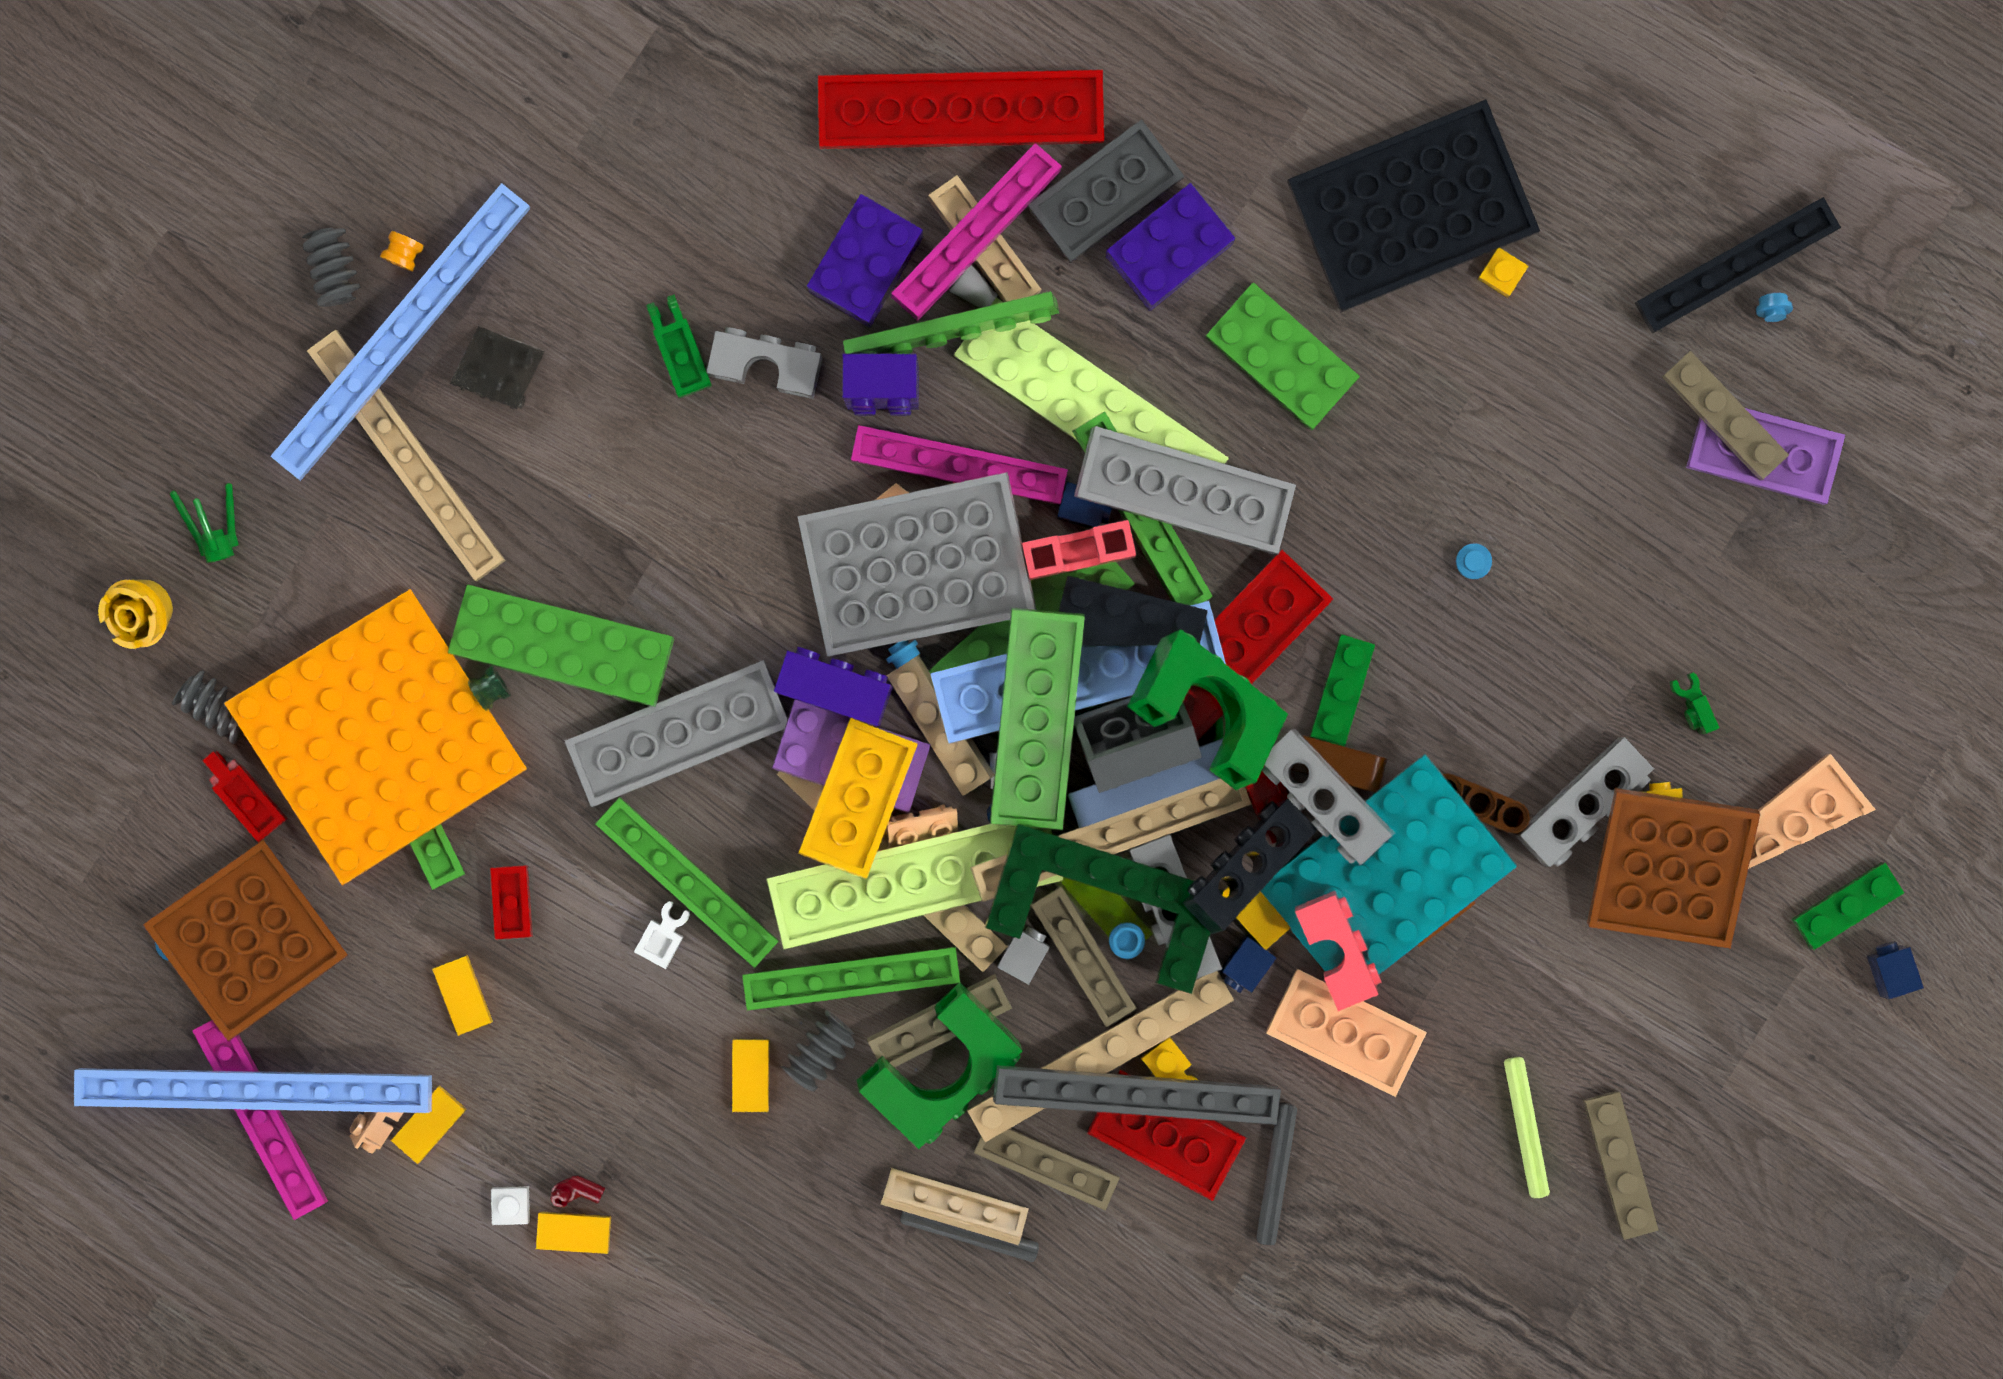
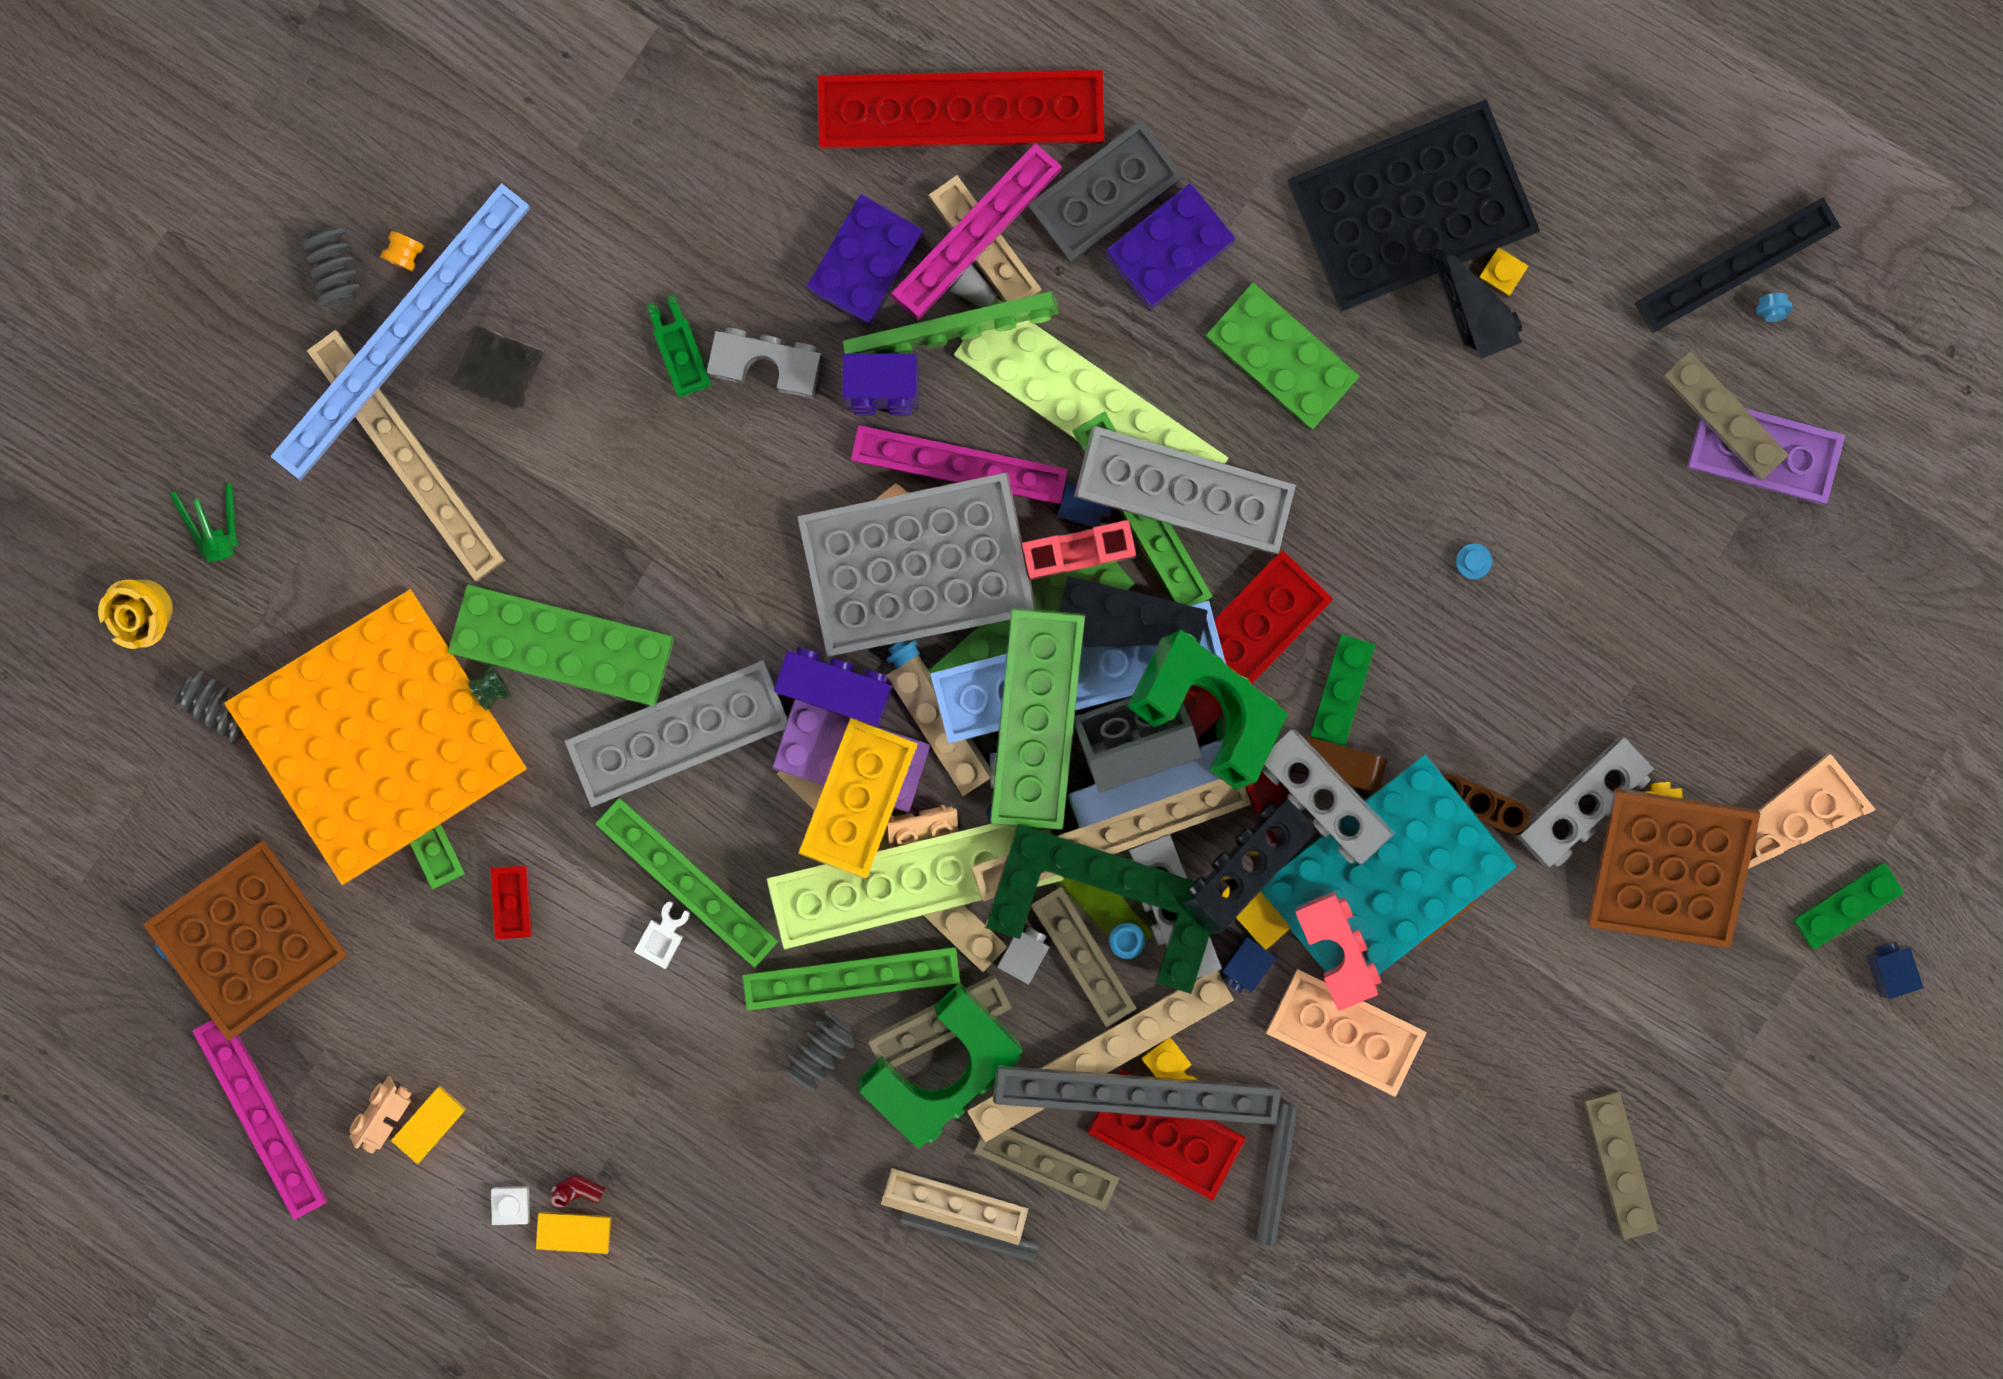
(244, 796): red hinge -> none
(253, 1090): light blue plate -> none
(462, 995): yellow tile -> none
(750, 1075): yellow tile -> none
(1479, 315): none -> black slope
(1526, 1127): yellowish green axle -> none
(1699, 713): green plate -> none

